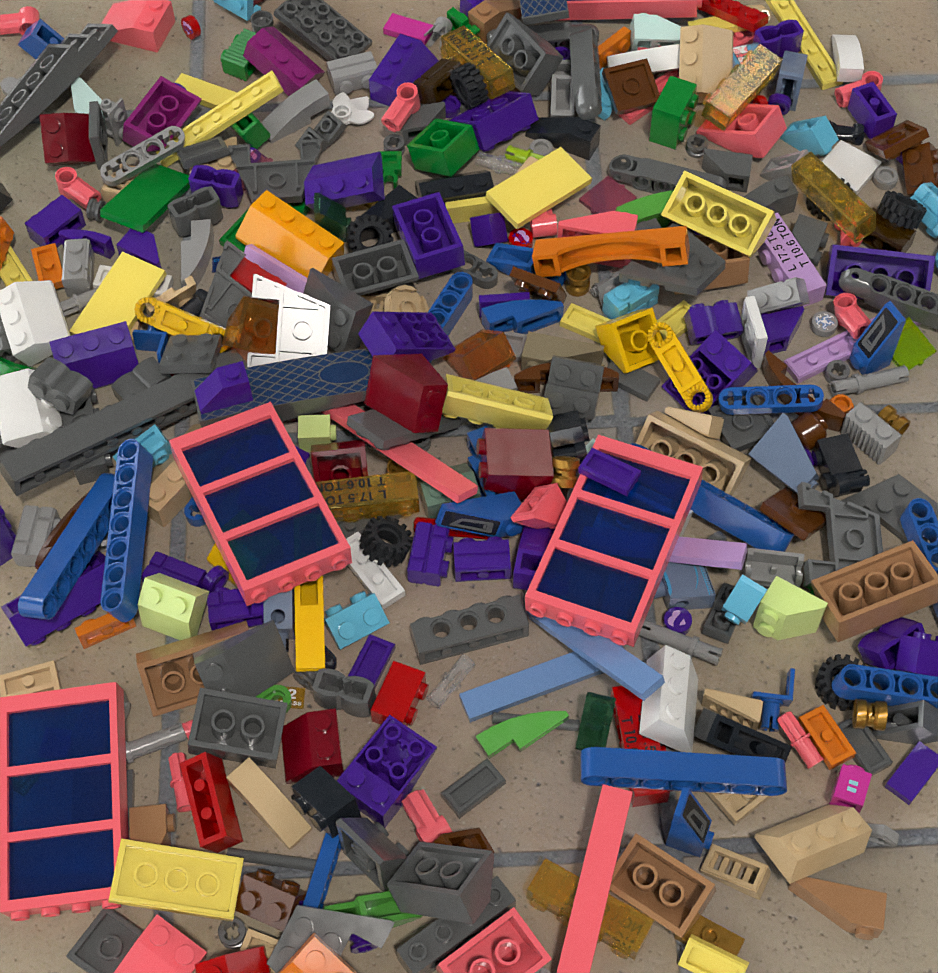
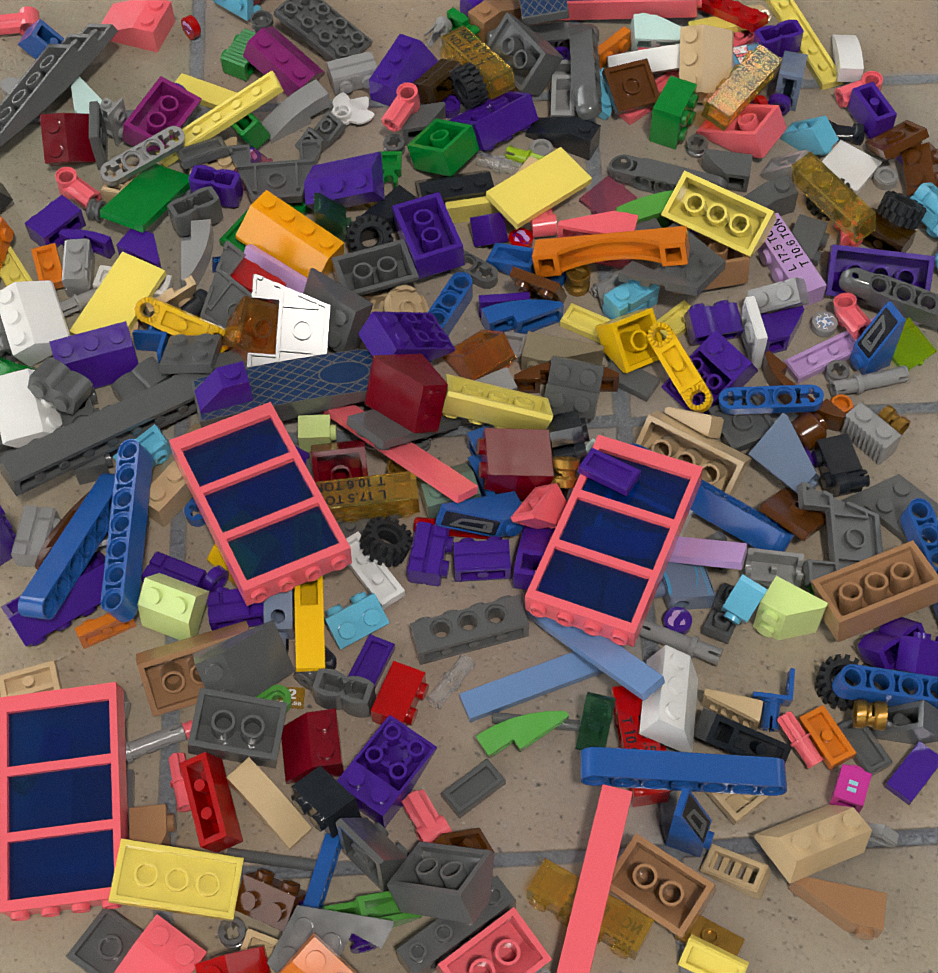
(403, 25): dark pink tile -> none

